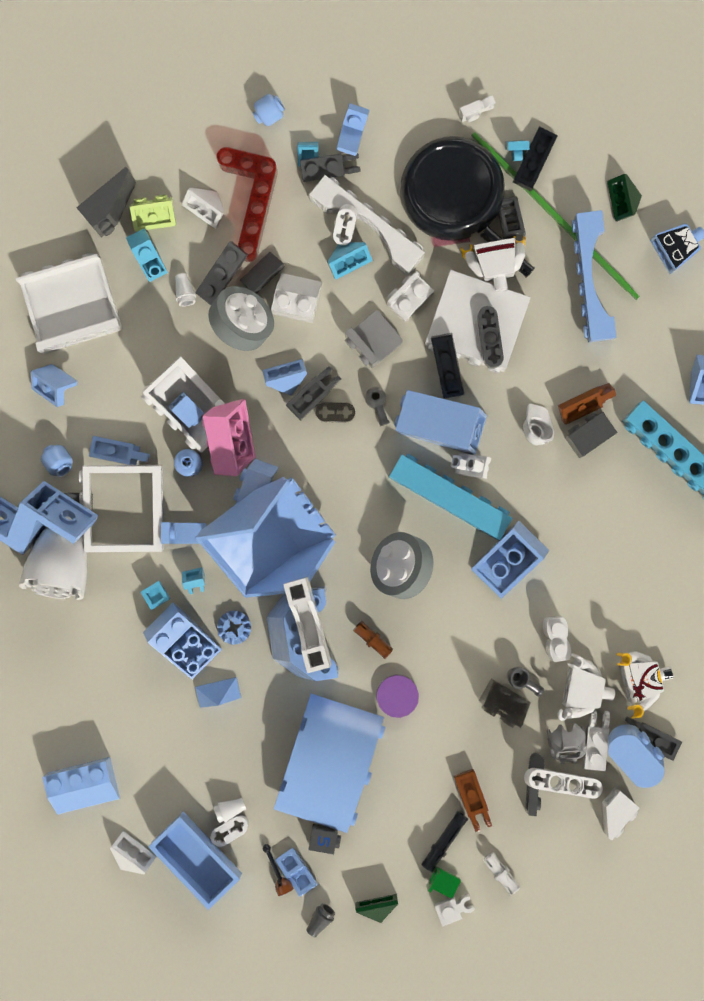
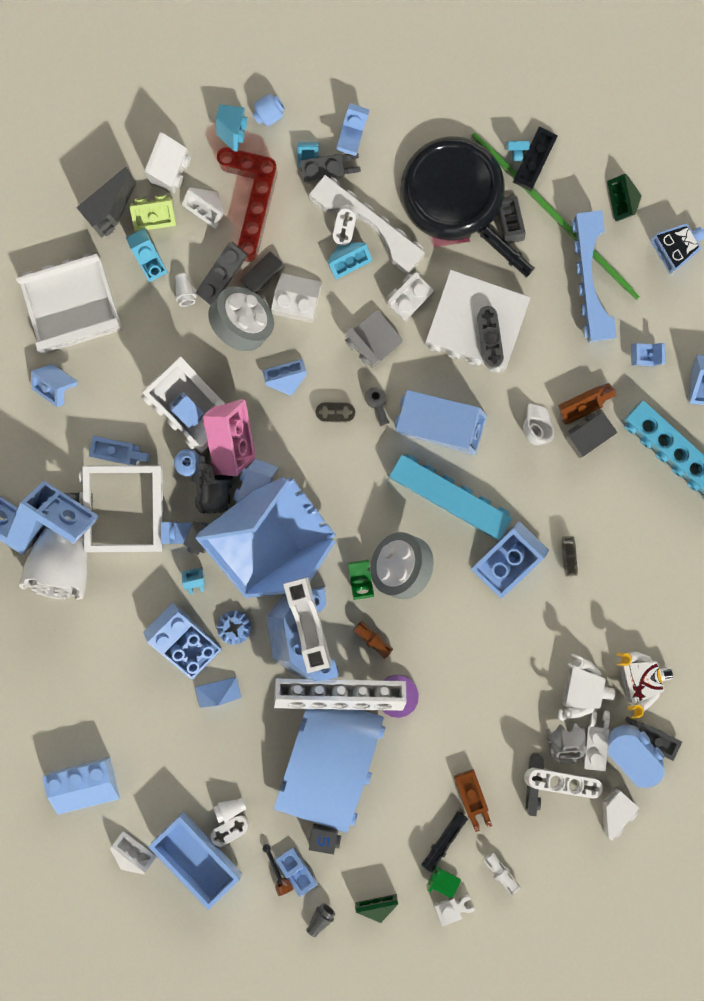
(56, 460): light blue head -> none
(155, 595): medium azure tile -> none
(167, 163): none -> white slope
(191, 542): none -> dark grey brick
(211, 490): none -> dark grey helmet
(231, 125): none -> medium azure slope
(311, 394): dark grey hinge -> none
(340, 694): none -> white brick
(360, 579): none -> green bracket
(447, 365): black tile -> none
(471, 465): white hips -> none
(473, 110): white plate -> none
(496, 260): white torso -> none
(504, 702): clear smoke slope -> none
(523, 680): dark grey bar -> none
(557, 645): white brick -> none
(569, 556): none -> clear smoke beam
(648, 354): none -> light blue bracket

